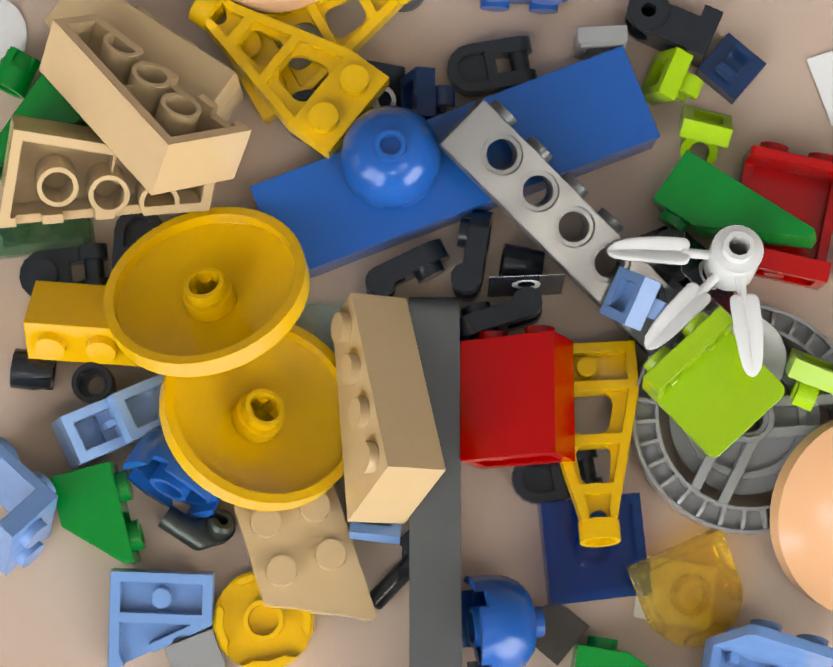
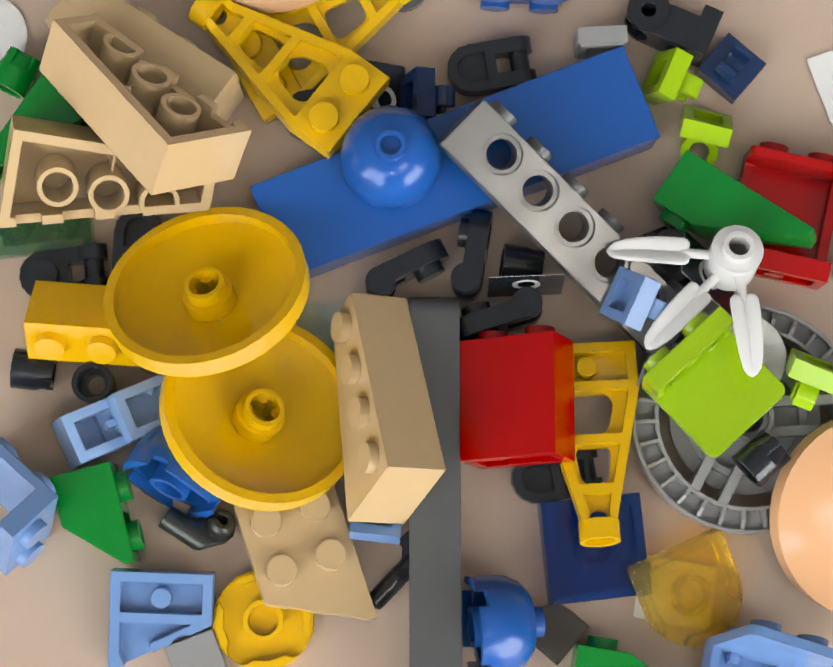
(761, 458): none -> black hose

